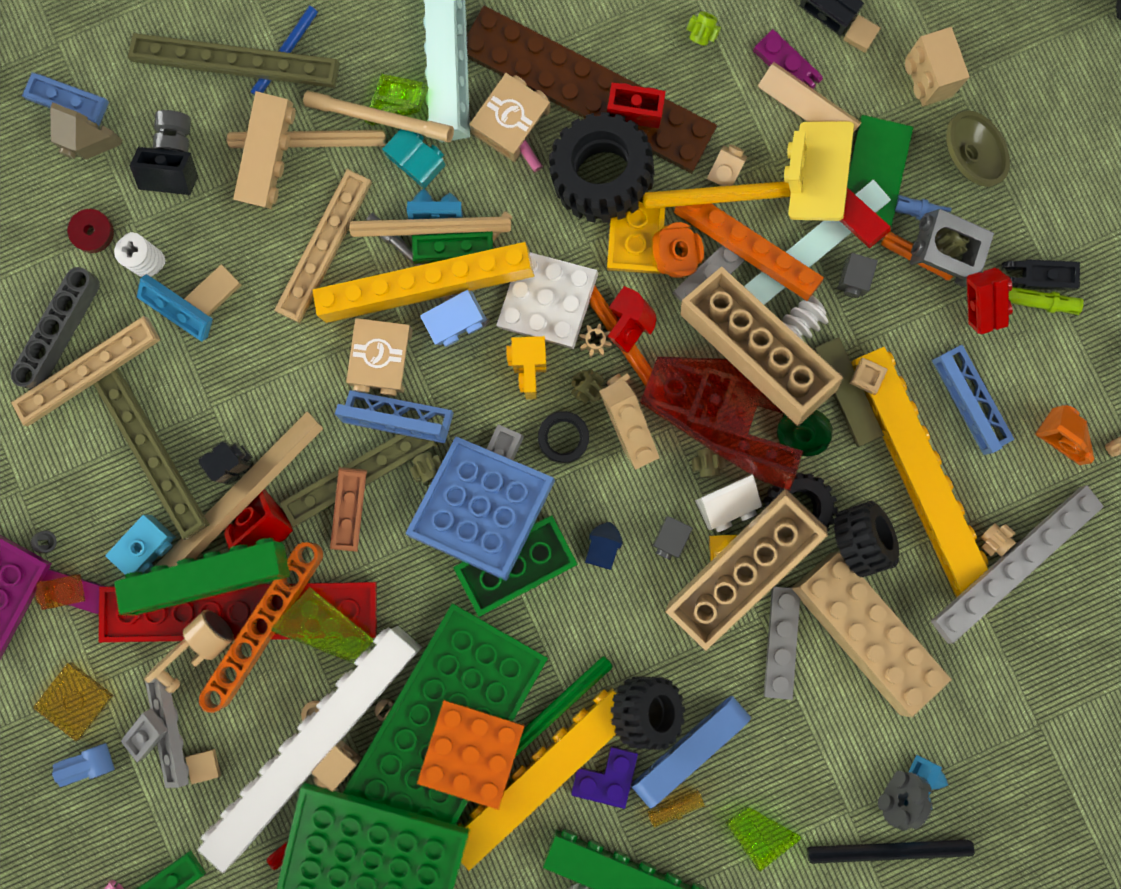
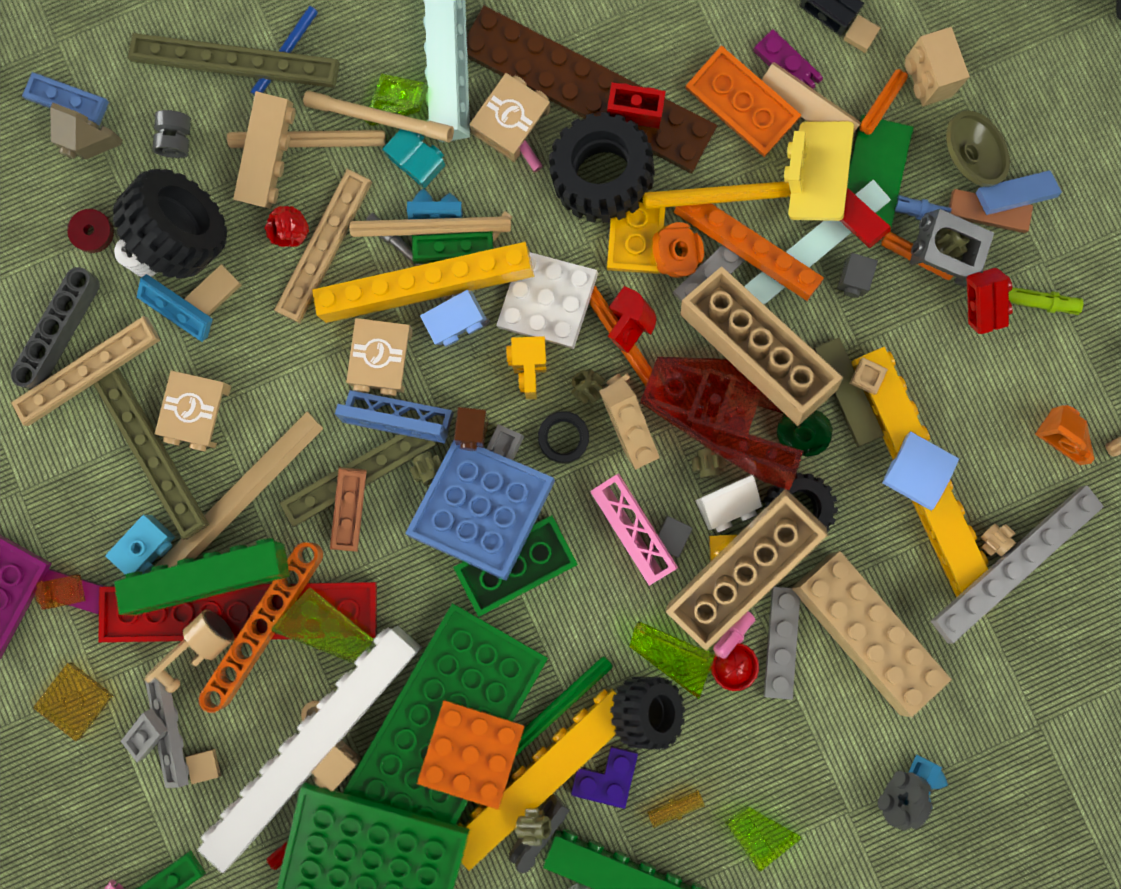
(41, 536): dark grey hinge -> none
(89, 764): medium blue piece -> none
(164, 170): black brick -> none
(169, 223): none -> black tyre
(190, 410): none -> tan panel
(226, 462): black brick -> none
(258, 521): red slope -> none
(286, 227): none -> red piece
(380, 706): tan hinge -> none
(470, 428): none -> reddish brown arch
(523, 854): none -> dark grey hinge
(533, 827): none -> olive gear
(597, 333): tan gear -> none
(604, 545): dark blue tile -> none
(629, 533): none -> bright pink fence
(674, 657): none -> clear neon green wing
(691, 752): medium blue beam -> none
(703, 28): lime gear -> none
(727, 166): tan bracket -> none
(733, 636): none -> bright pink axle
(737, 670): none -> red hat
(743, 101): none -> orange plate
(806, 317): white piece -> none
(866, 539): black tyre -> none
(883, 102): none -> orange axle
(890, 851): black axle -> none
(920, 471): none -> light blue slope
(968, 207): none -> nougat tile
(968, 403): medium blue fence -> none
(1018, 192): none -> medium blue tile
(1045, 274): black hinge -> none

